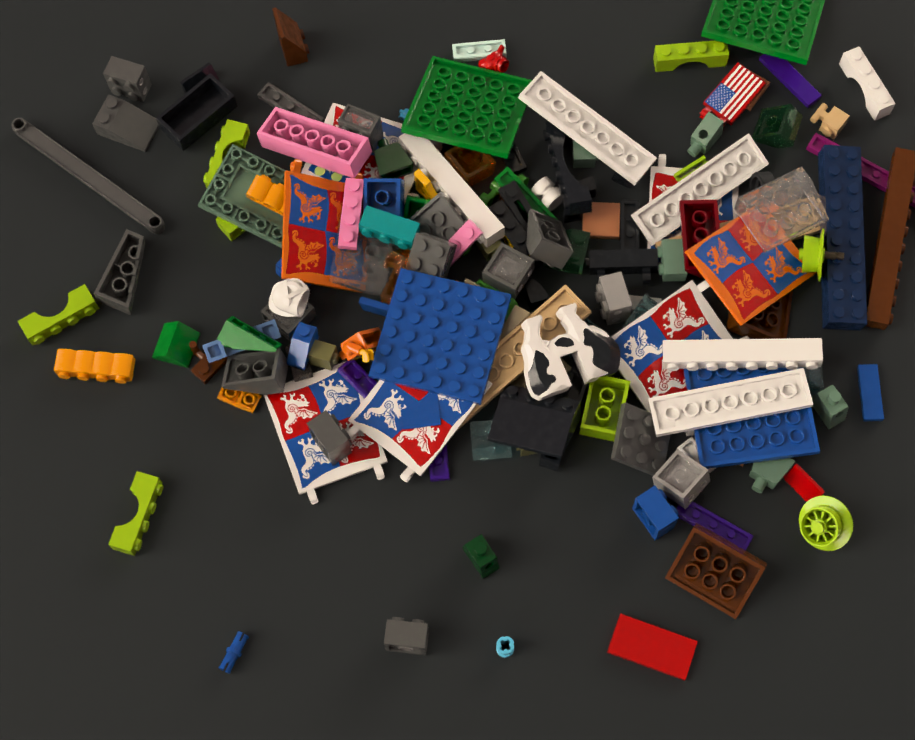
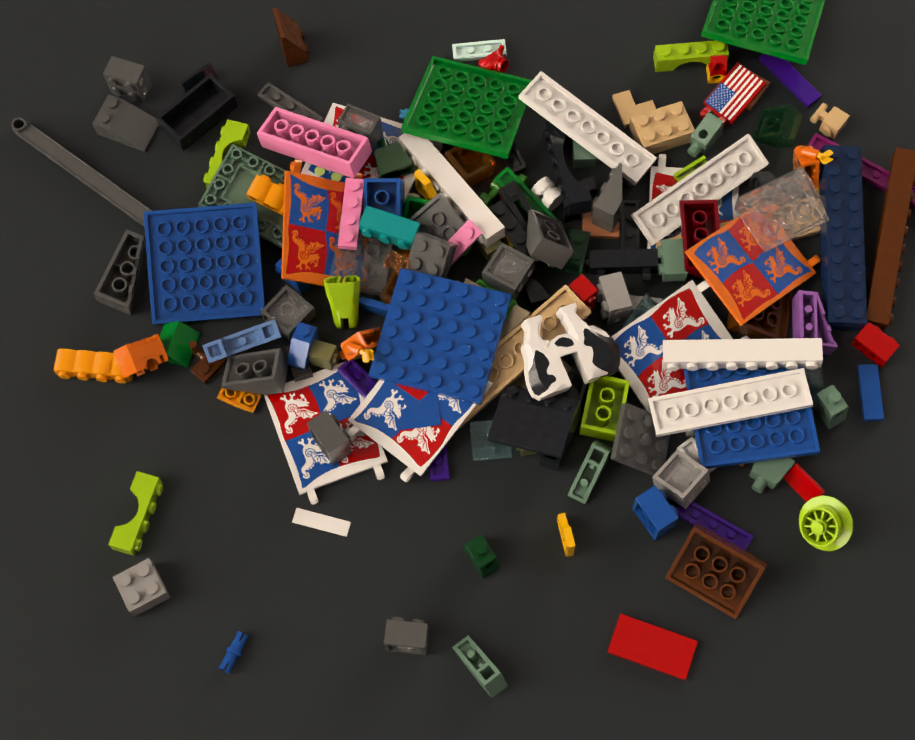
(79, 305): lime arch -> none
(141, 355): none -> orange piece
(141, 587): none -> light grey piece
(204, 263): none -> blue plate
(242, 336): green slope -> none
(289, 297): white helmet -> none
(321, 522): none -> white sticker
(343, 299): none -> lime piece
(480, 666): none -> sand green slope
(504, 640): medium azure bush -> none
(566, 535): none -> yellow tile
(584, 291): none -> red brick
(590, 471): none -> sand green slope
(608, 205): none -> dark grey slope
(626, 106): none -> tan tile
(662, 128): none -> tan brick
(716, 67): none -> red leg
(809, 160): none -> orange torso
(809, 320): none -> medium lavender wedge
(814, 254): lime piece -> none
(875, 344): none -> red brick
(877, 98): white arch -> none

